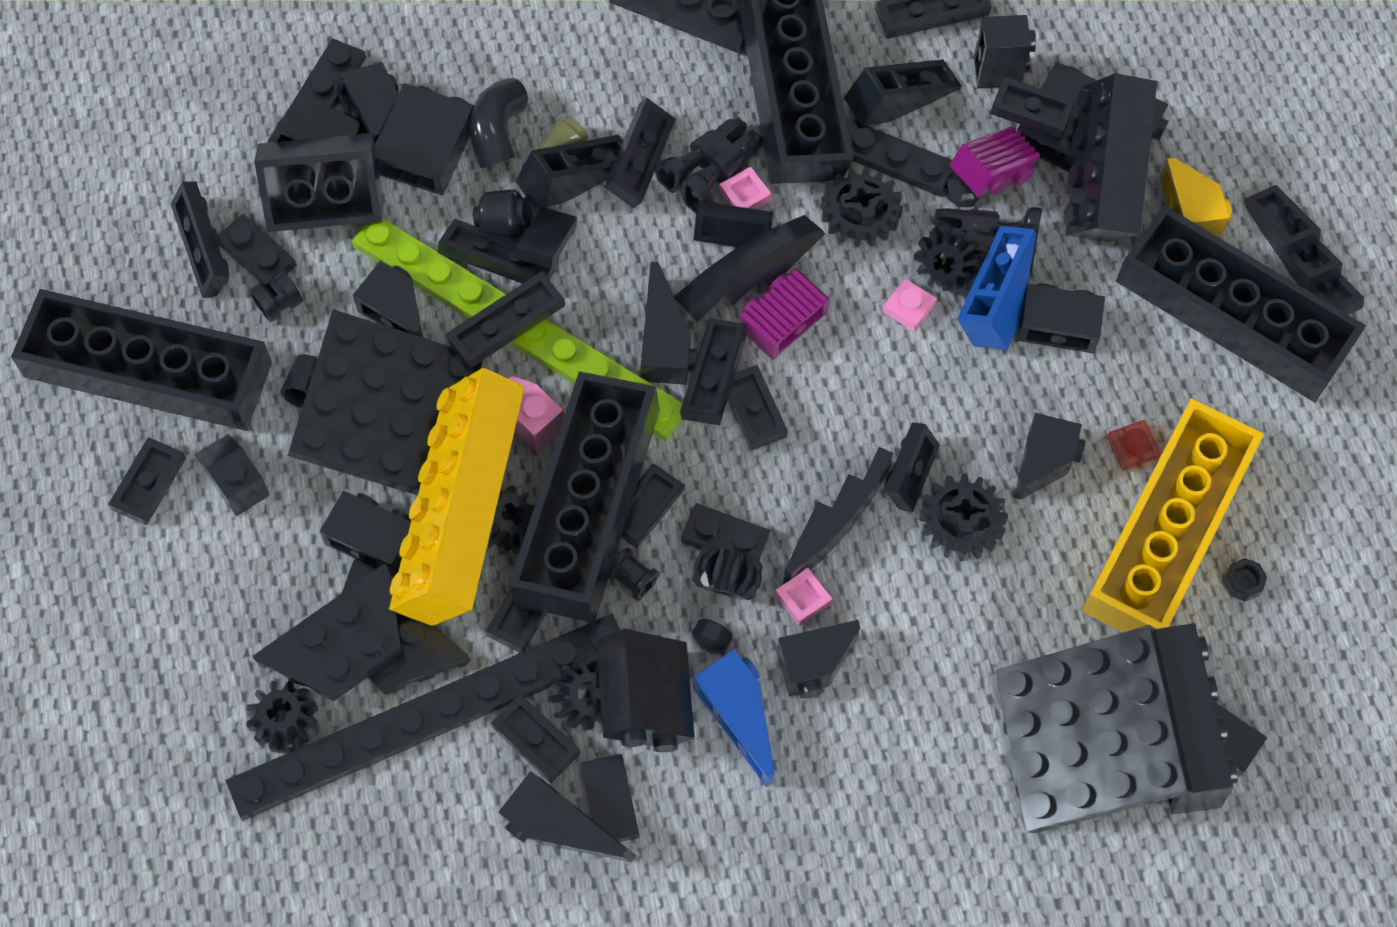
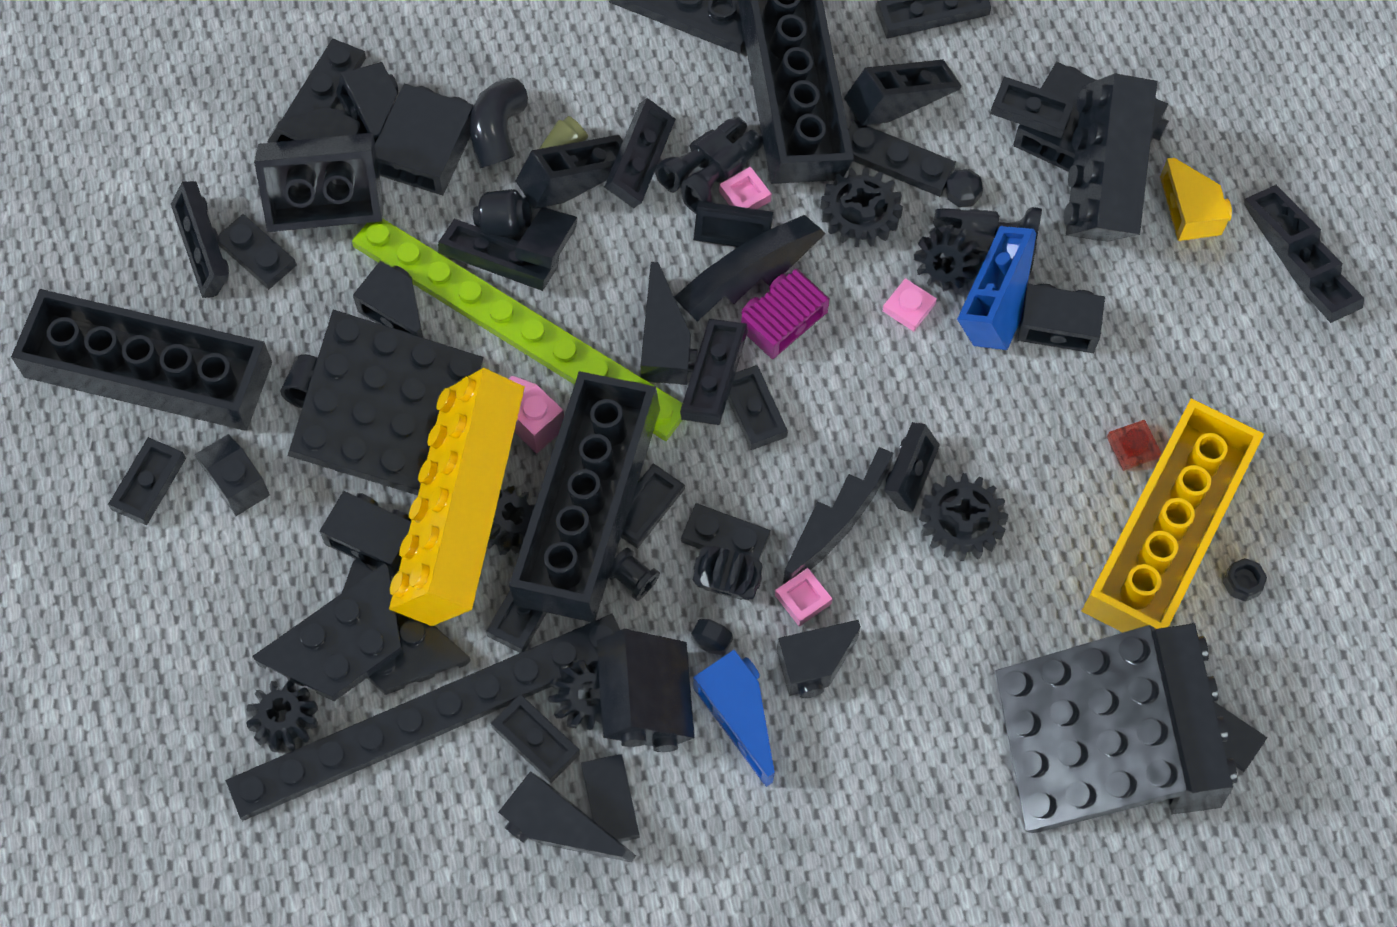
(276, 295): black wheel -> none
(505, 320): black plate -> none
(995, 162): magenta brick -> none
(1003, 50): black brick -> none
(1048, 453): black slope -> none
(1239, 303): black brick -> none

